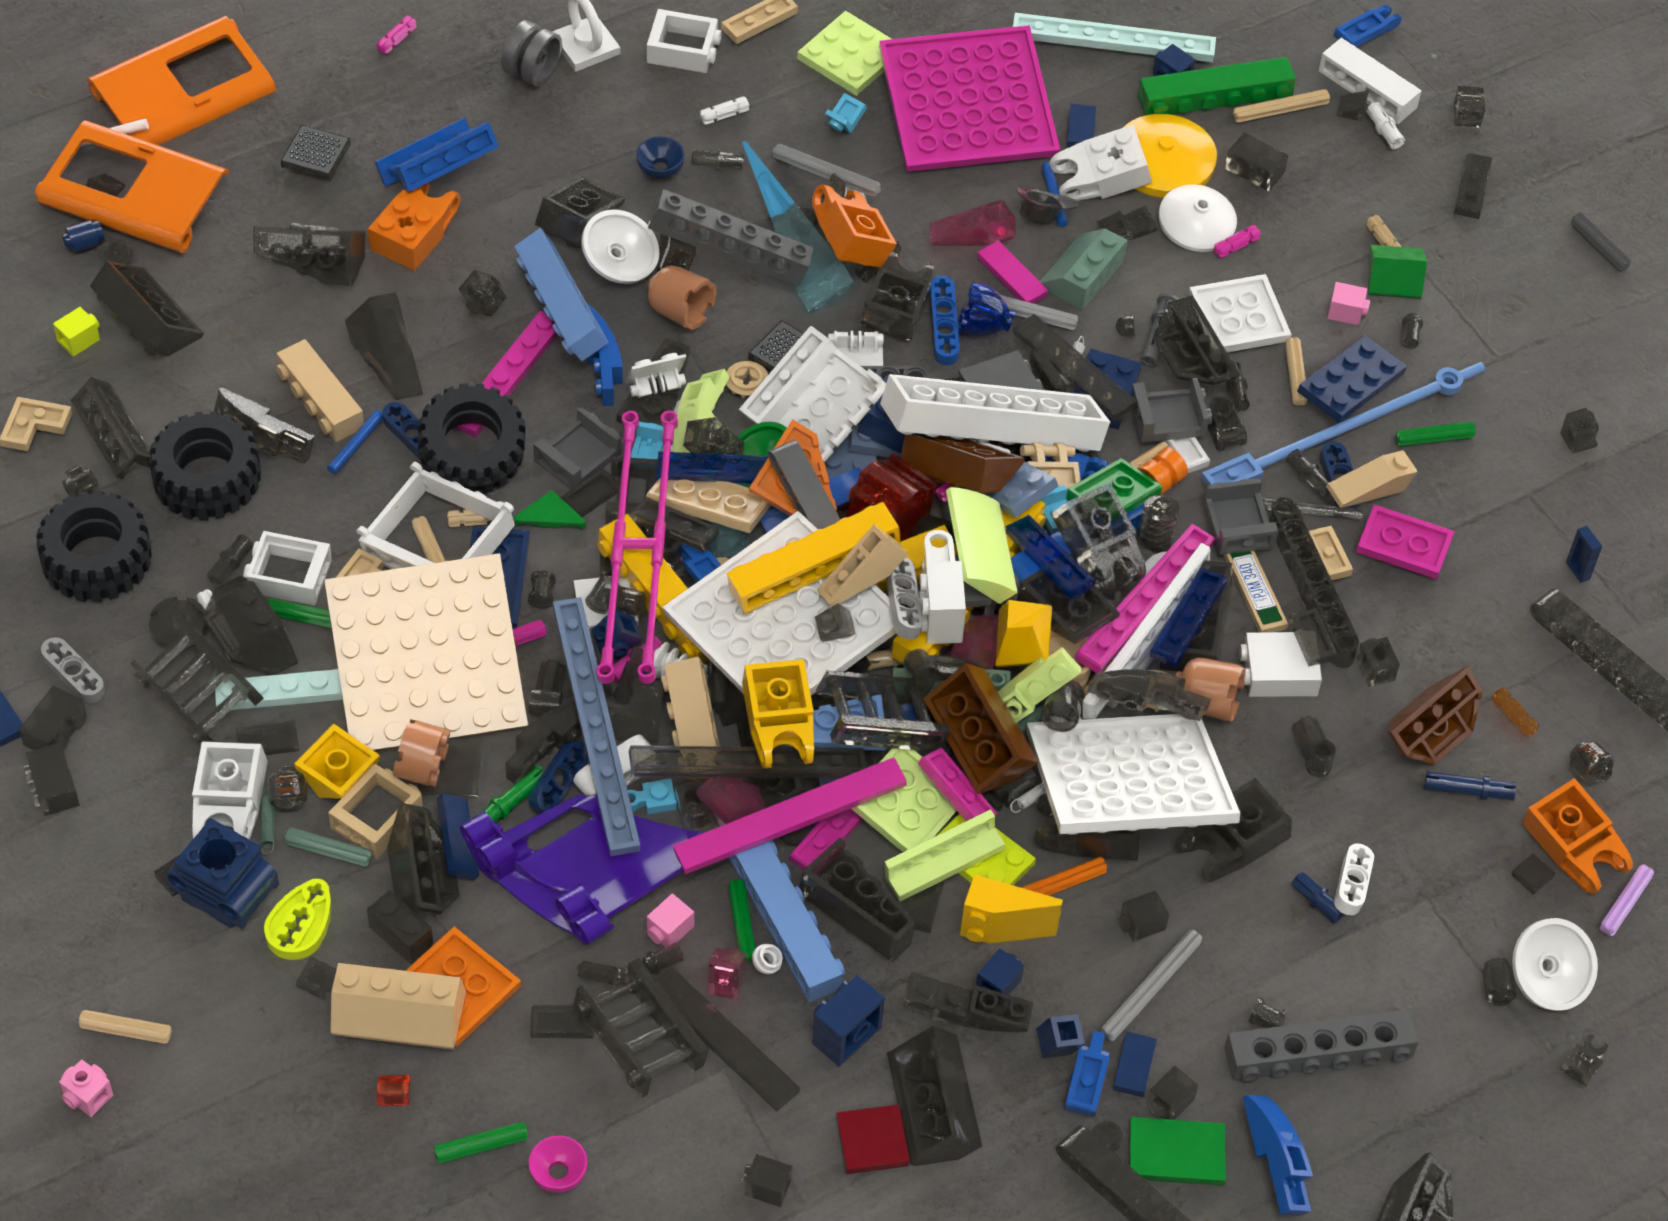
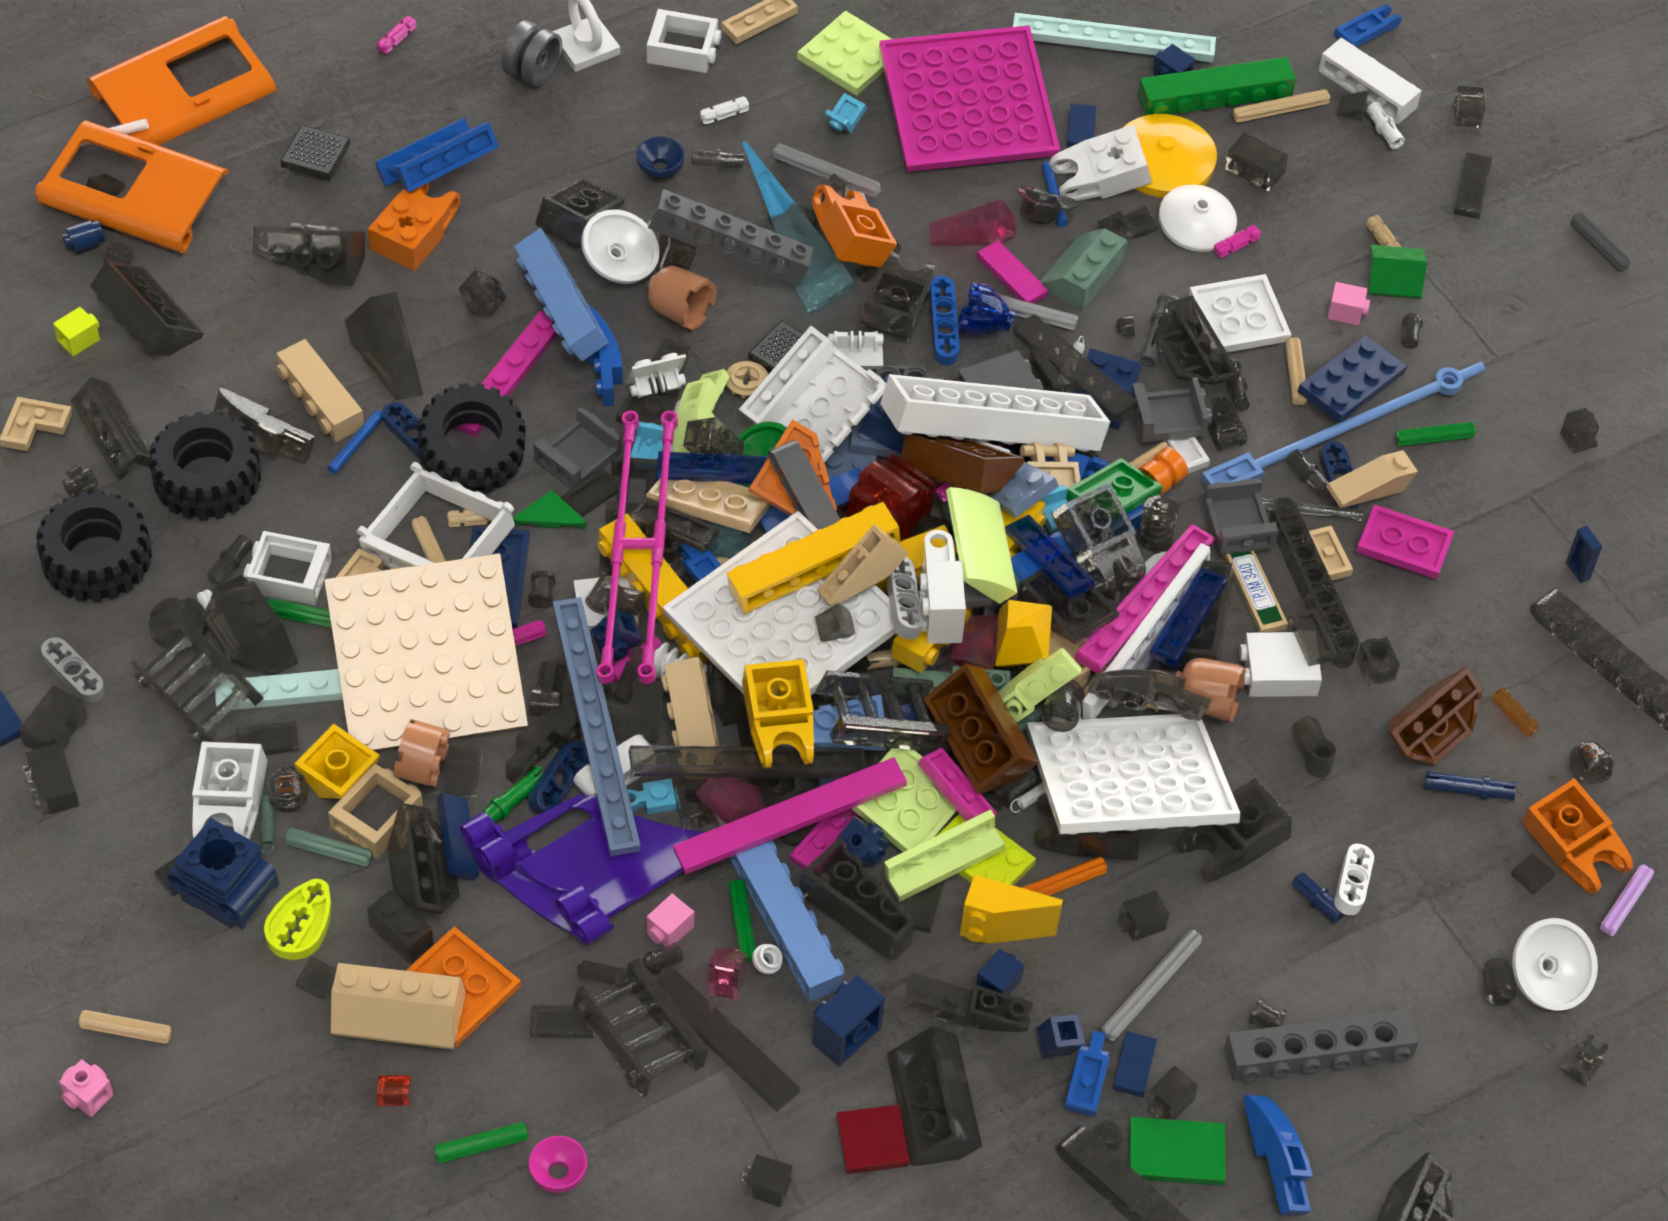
(865, 840): none -> dark blue brick
(928, 669): clear smoke piece -> none

